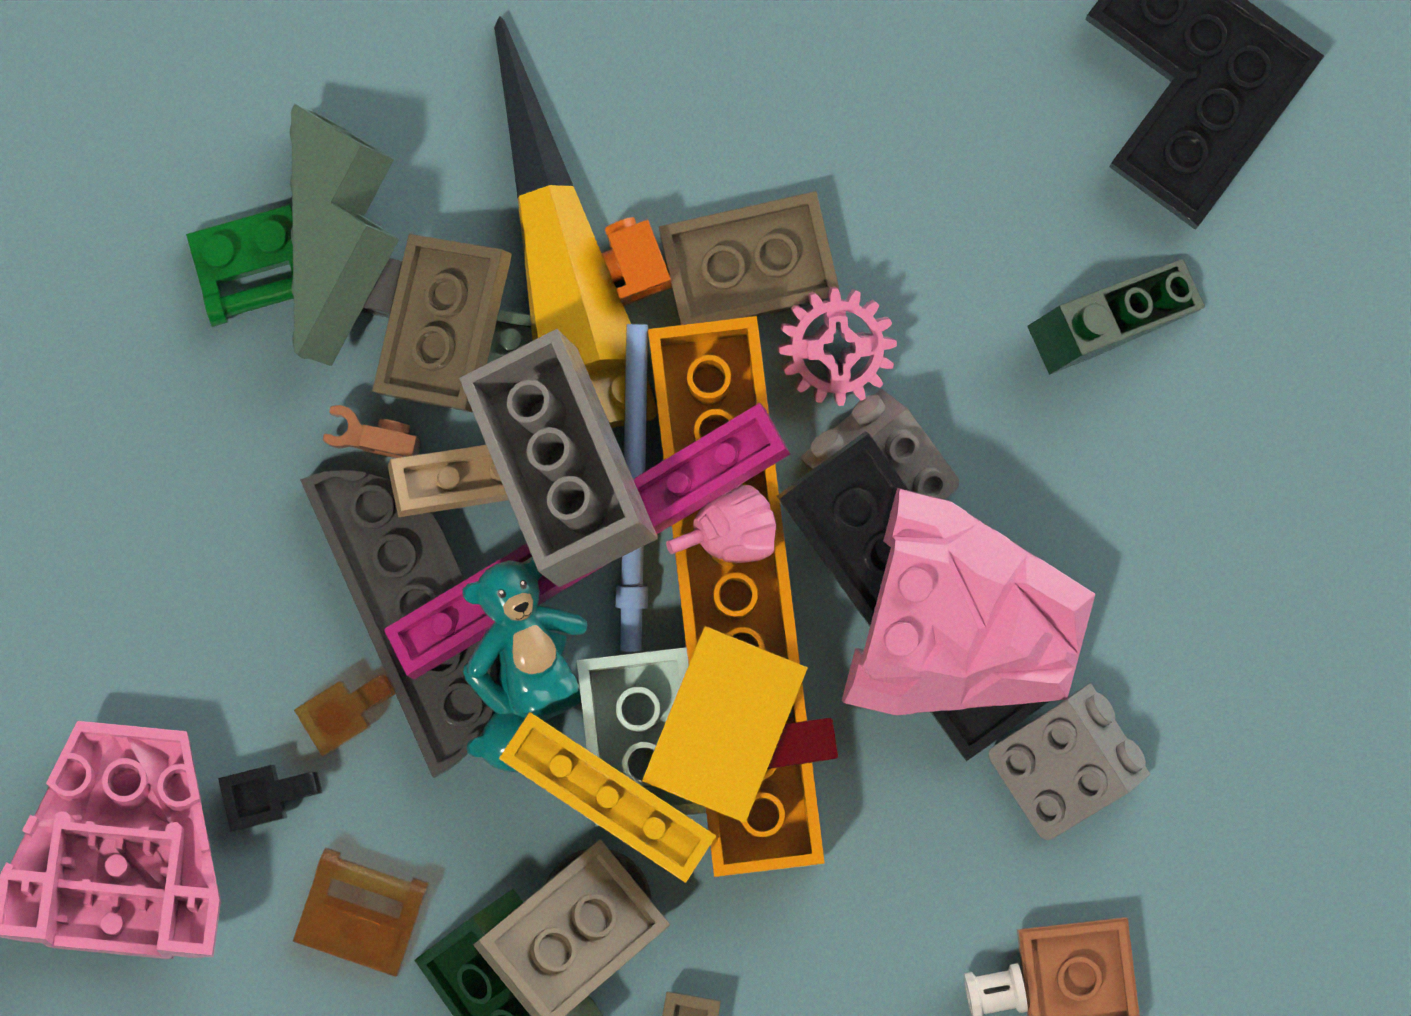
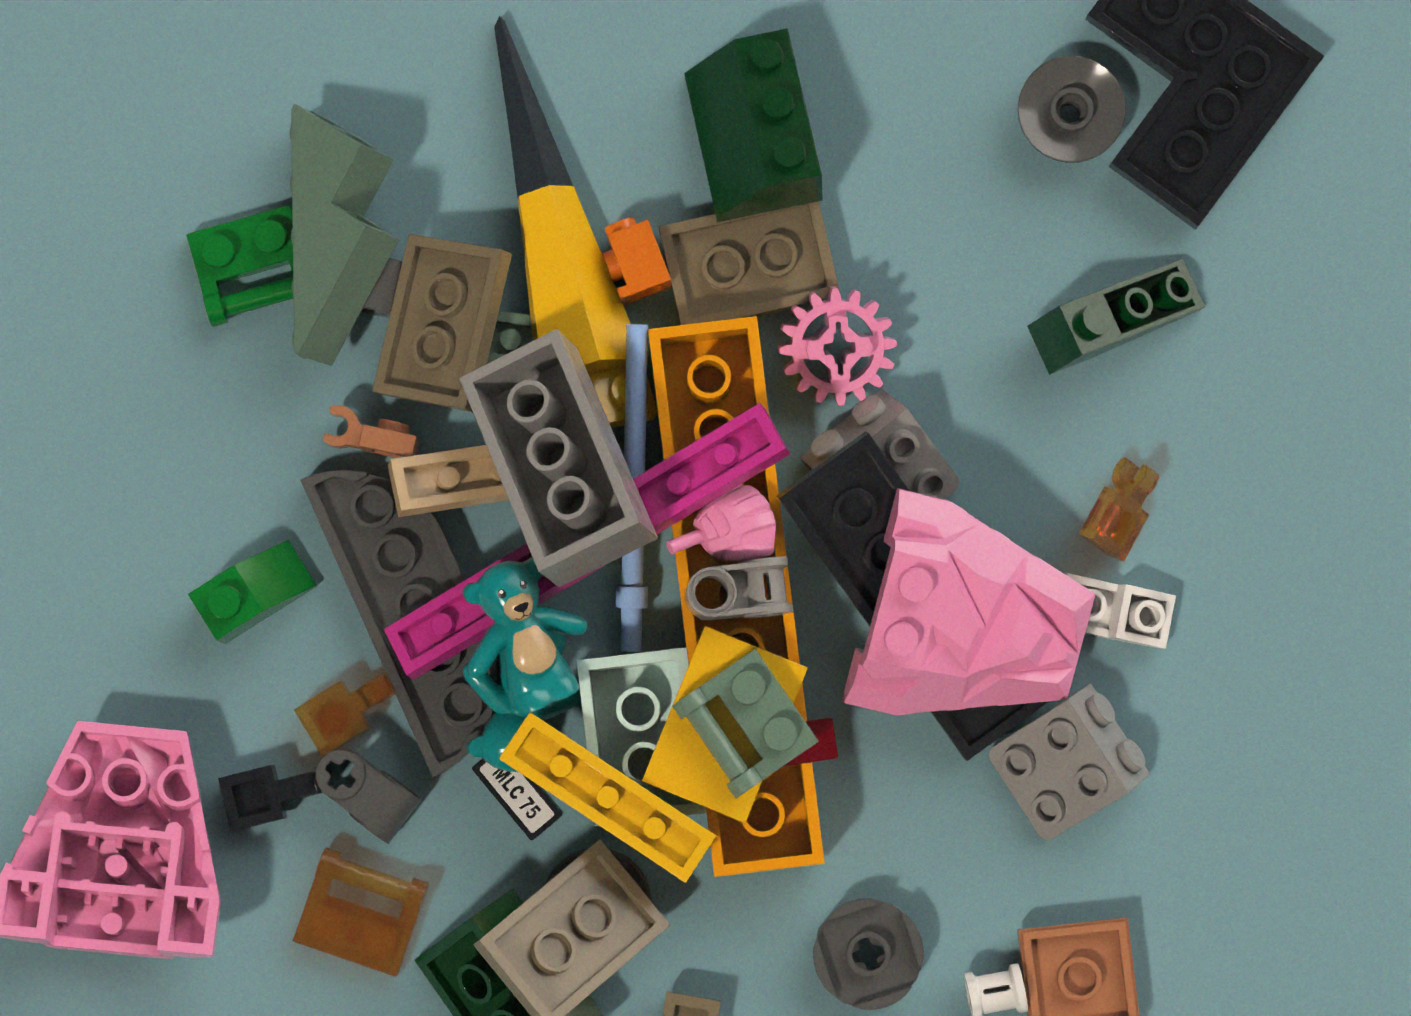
(252, 591): none -> green slope
(375, 798): none -> dark grey piece
(520, 798): none -> sticker
(744, 590): none -> light grey piece
(754, 127): none -> dark green slope
(760, 711): none -> sand green plate
(895, 968): none -> dark grey plate
(1075, 83): none -> dark grey dish
(1118, 512): none -> clear orange plate
(1128, 612): none -> white slope

